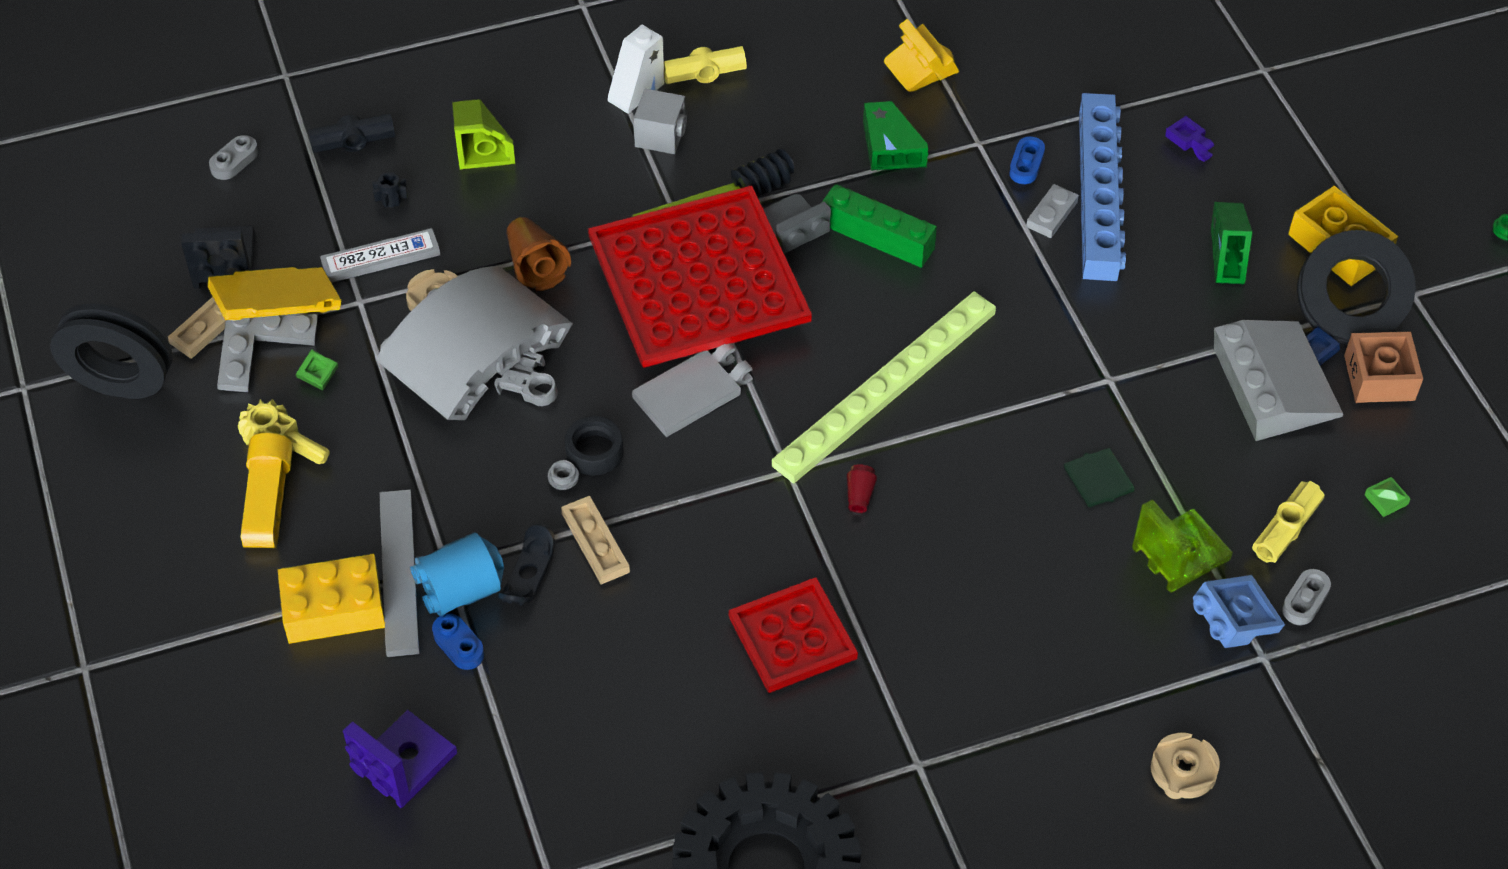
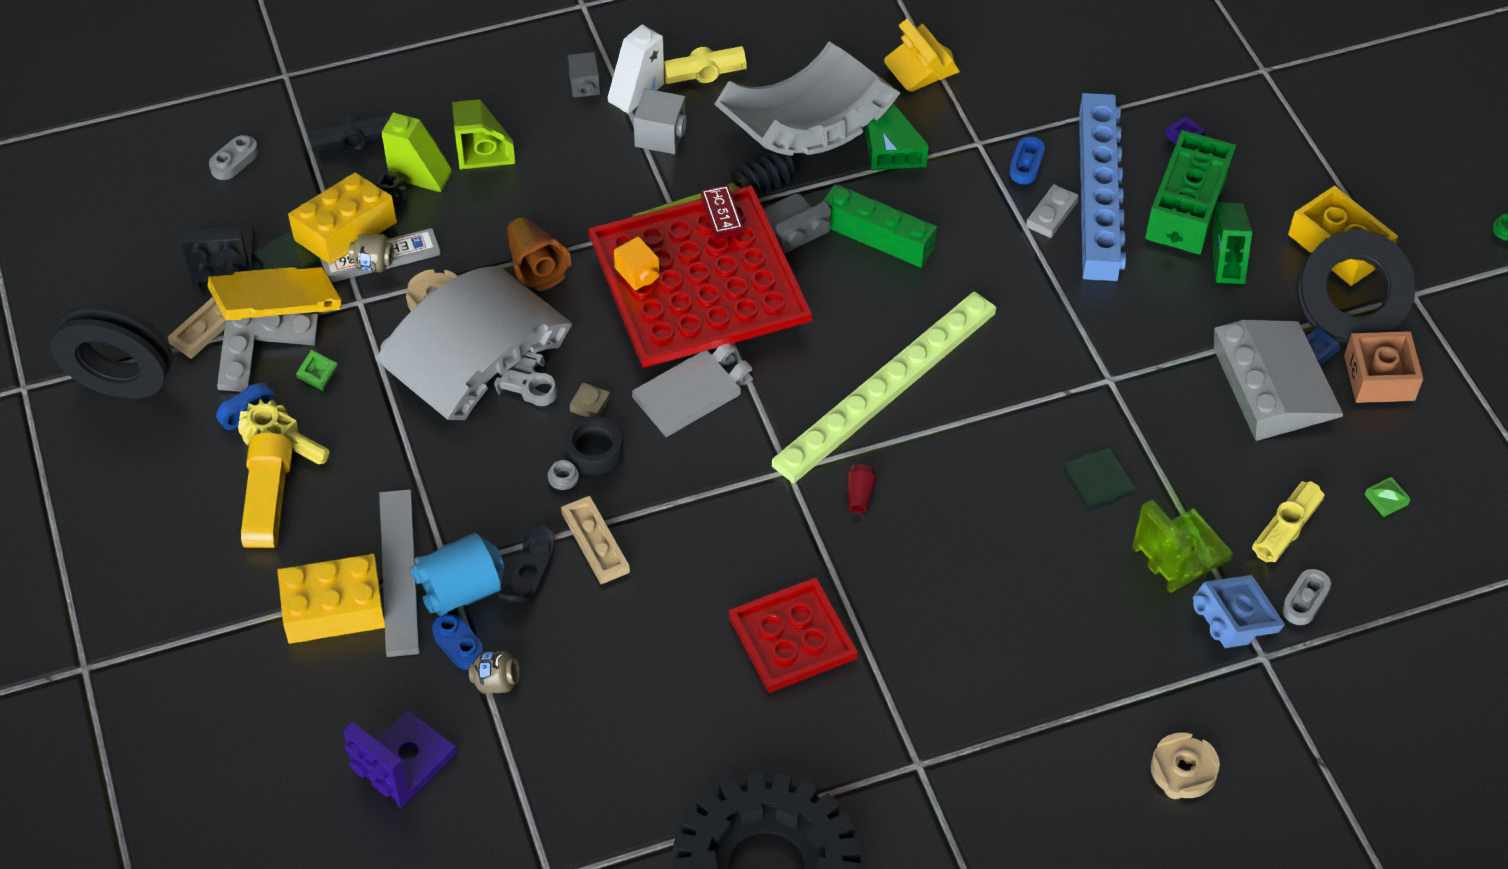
(229, 410): none -> blue plate
(285, 253): none -> clear green piece
(340, 215): none -> yellow brick
(371, 252): none -> dark tan head
(414, 153): none -> lime slope
(494, 672): none -> dark tan head
(583, 74): none -> dark grey brick
(589, 401): none -> dark tan plate
(636, 263): none -> light orange brick
(722, 212): none -> dark red tile
(813, 108): none -> light grey panel
(1190, 192): none -> green plate

